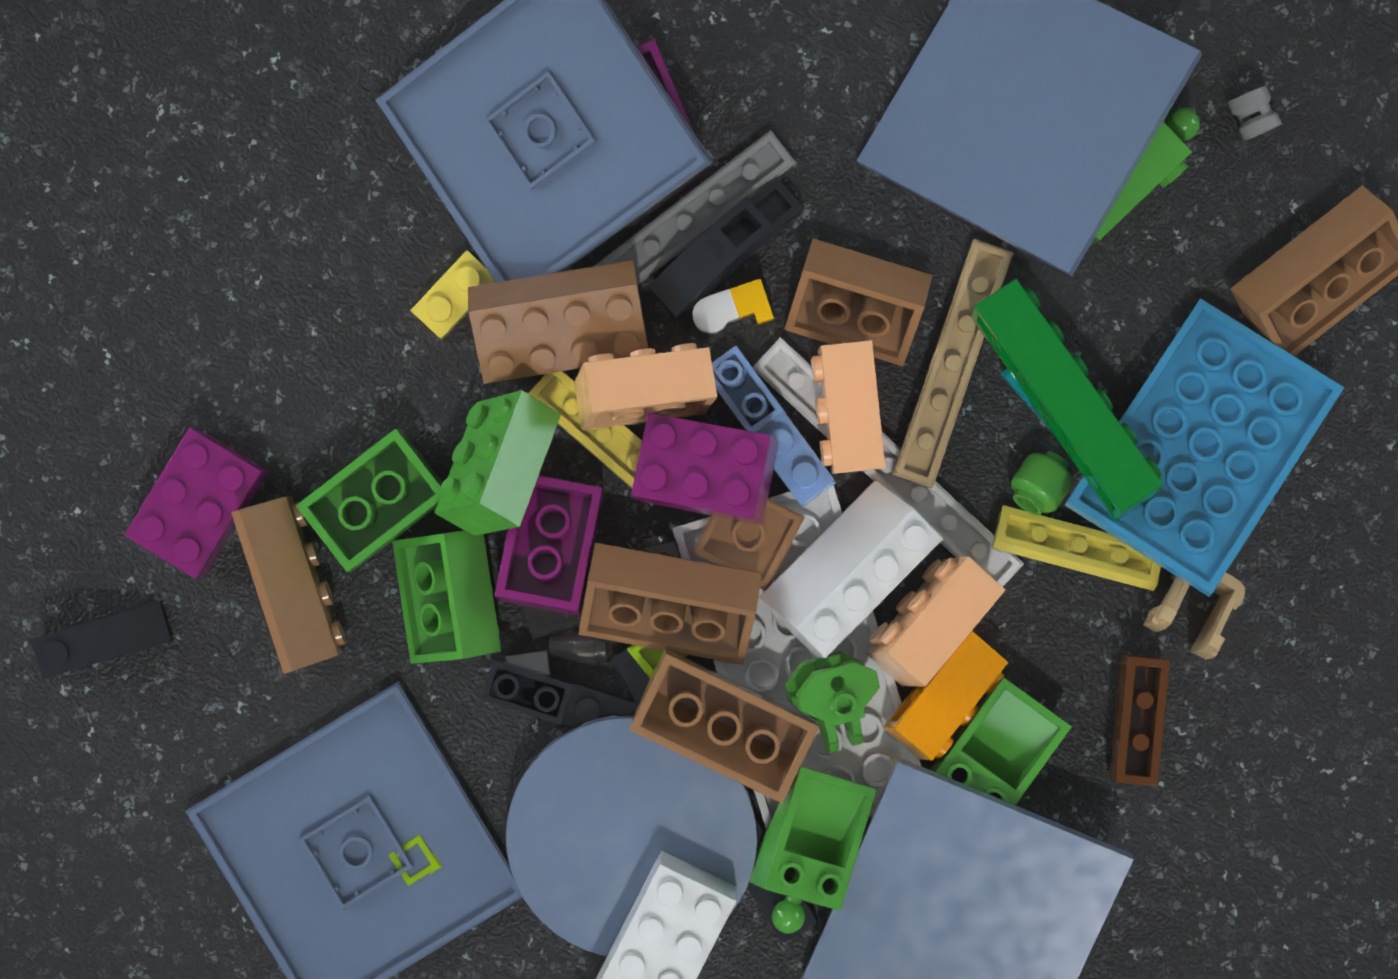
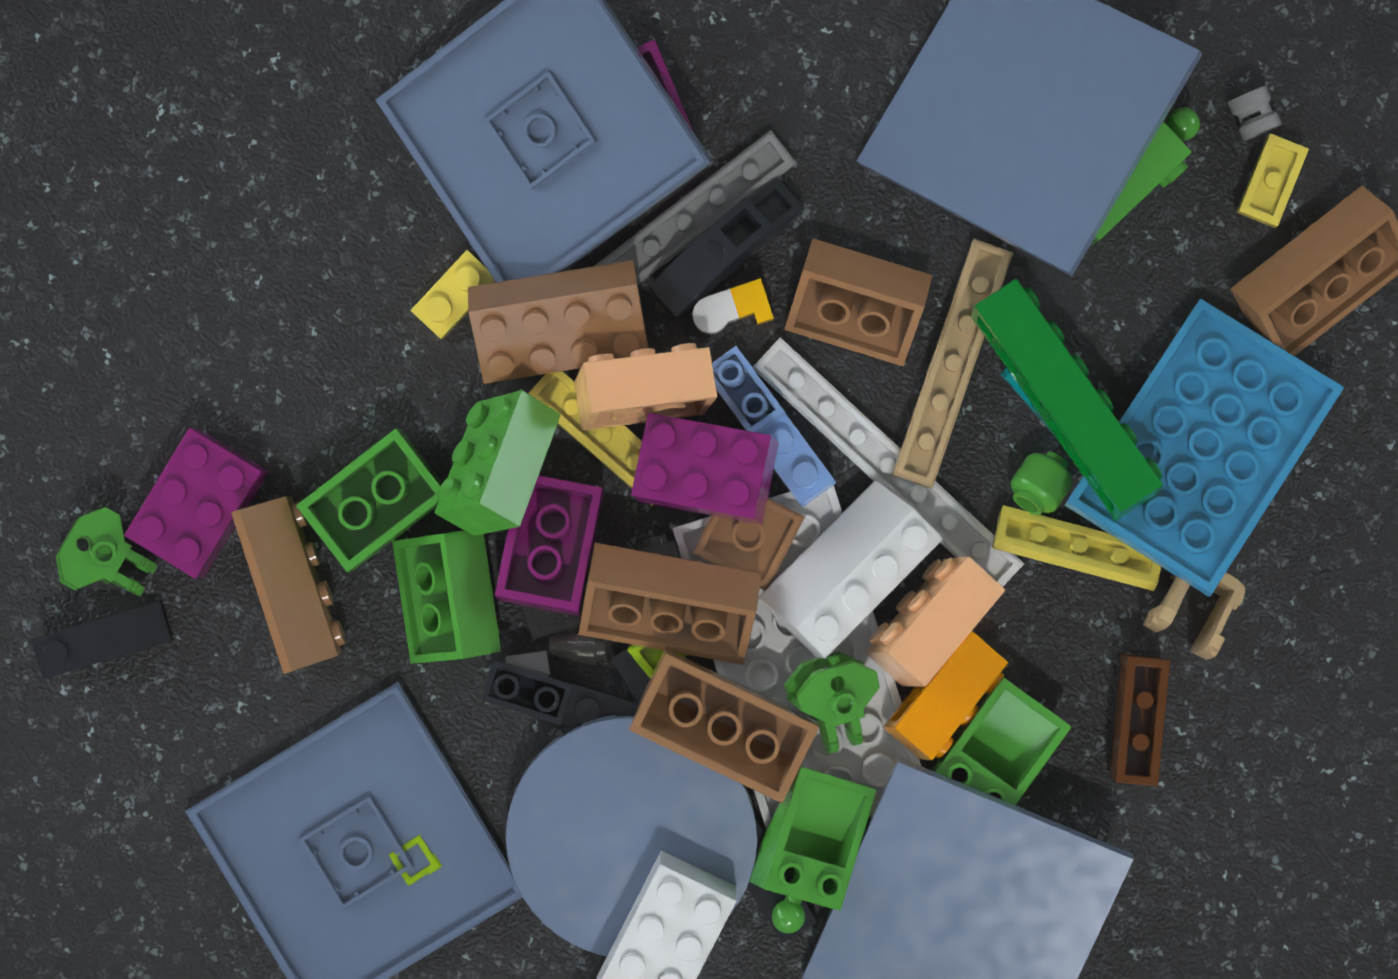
(104, 554): none -> bright green hinge
(848, 407): light nougat brick -> none
(1272, 180): none -> light yellow plate

